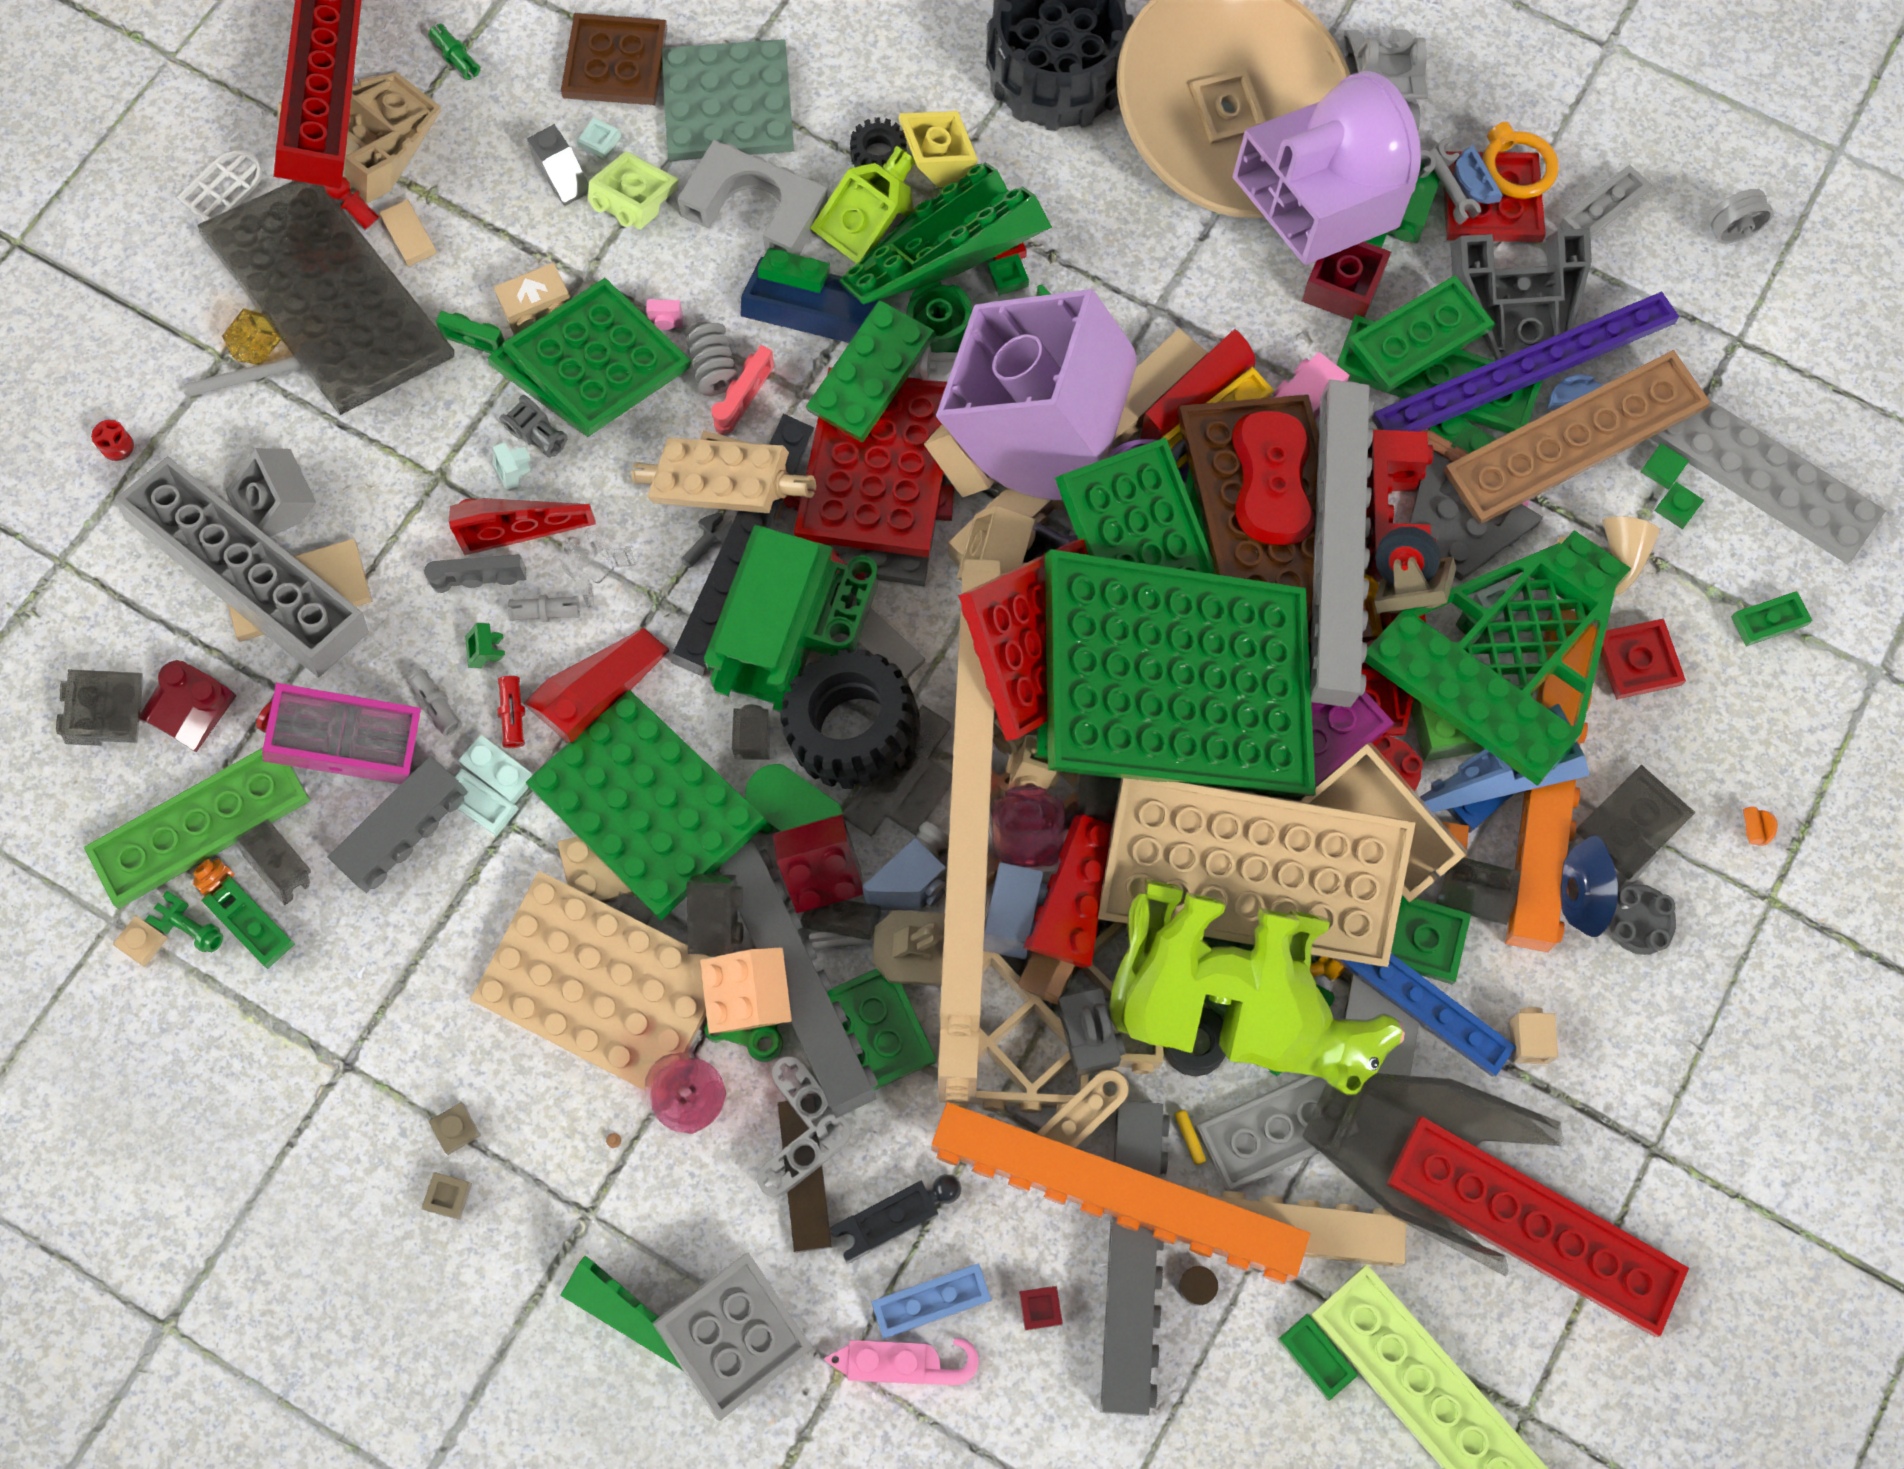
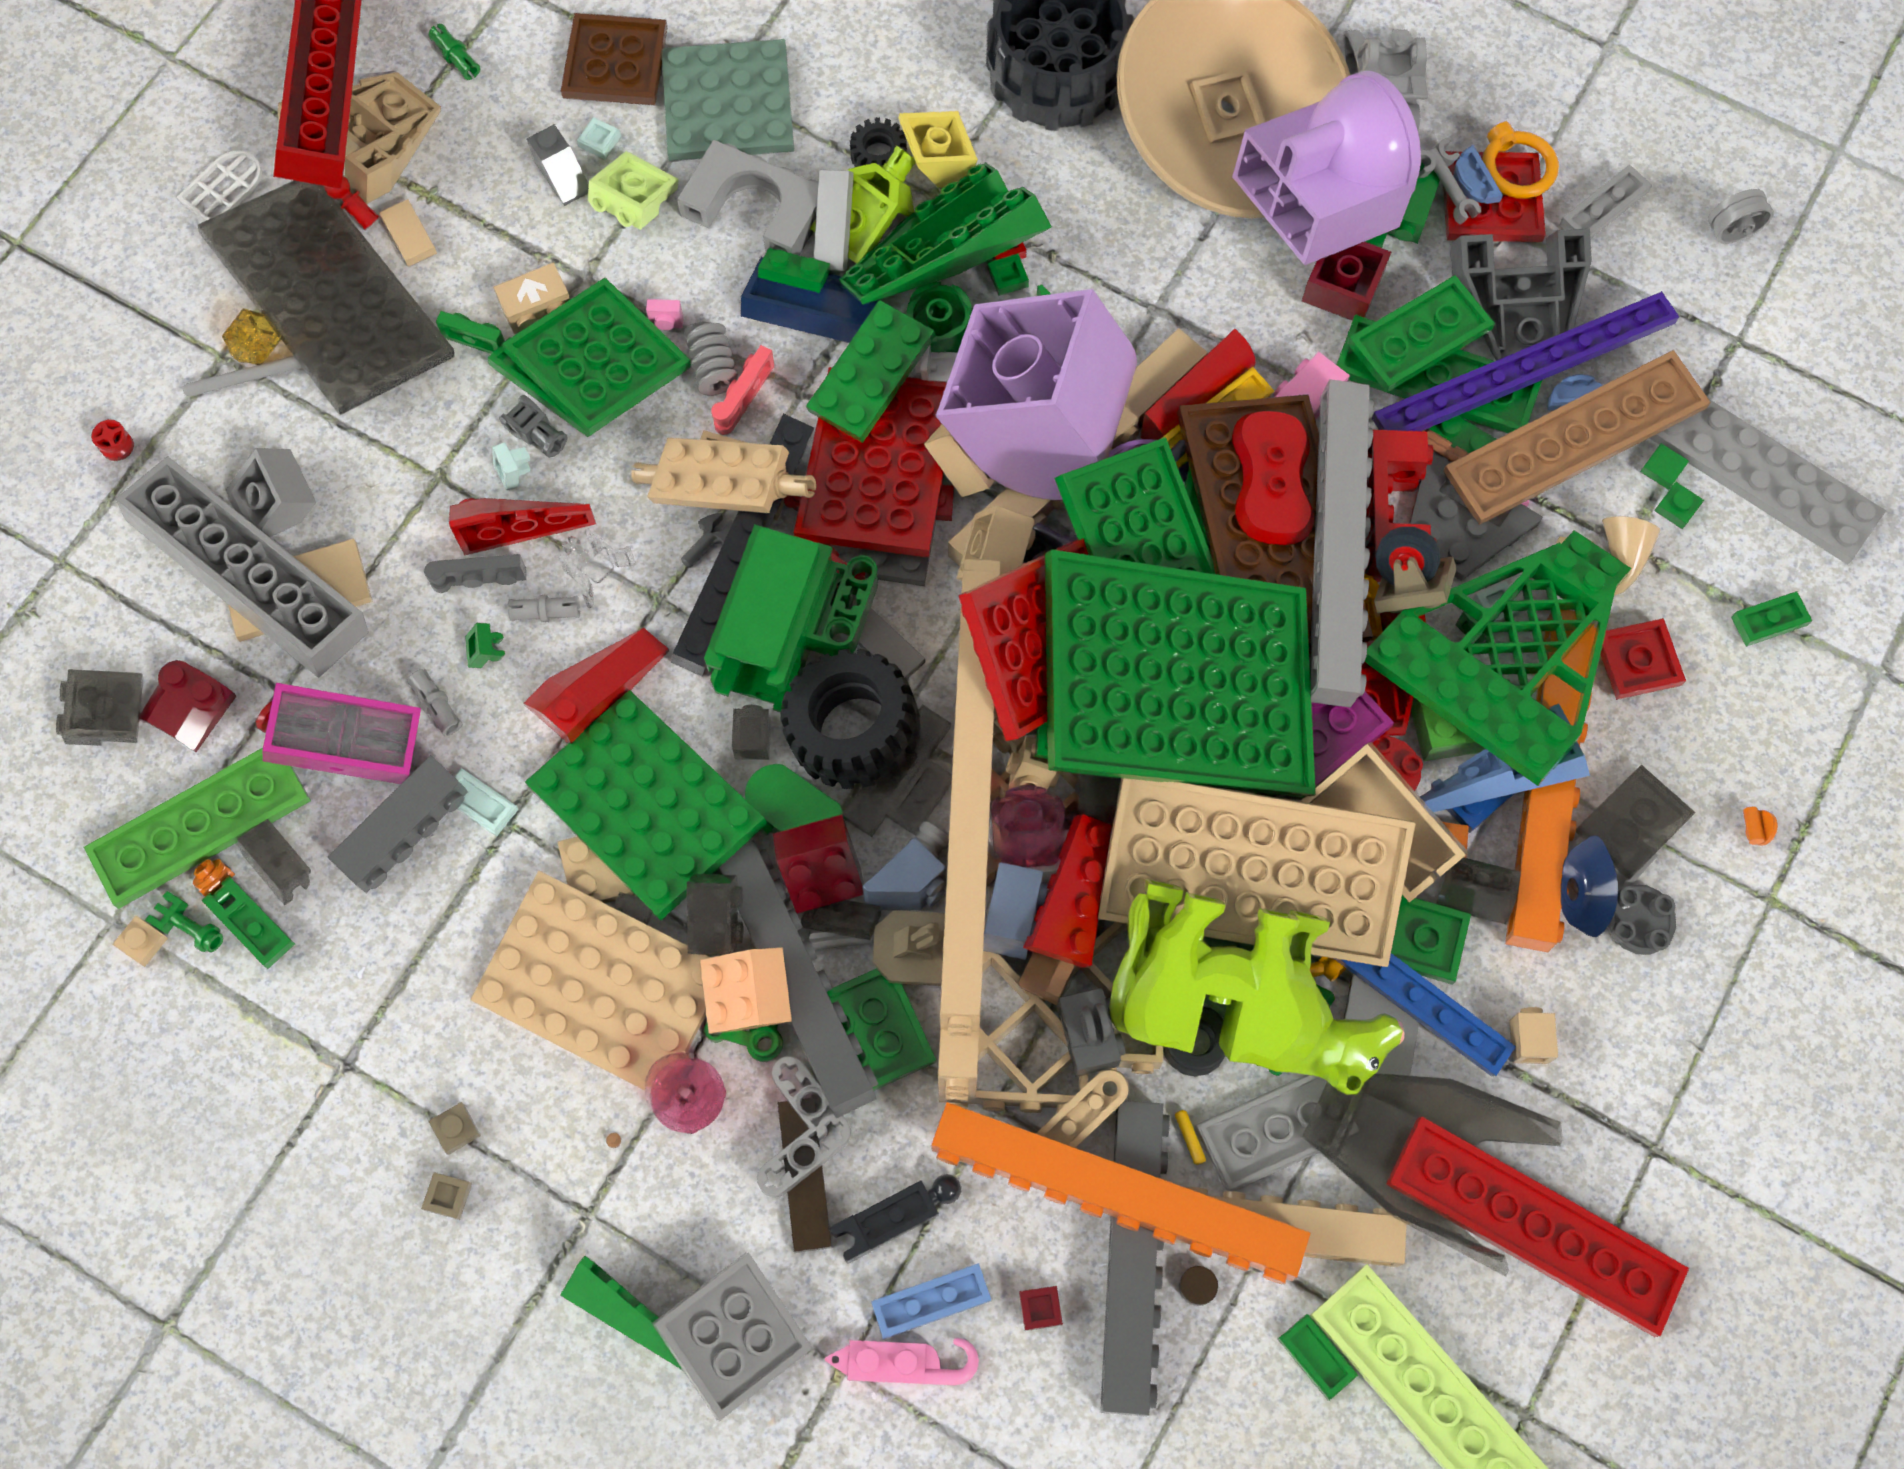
(496, 769): light aqua plate -> none
(510, 689): red pin -> none
(833, 218): none -> tile

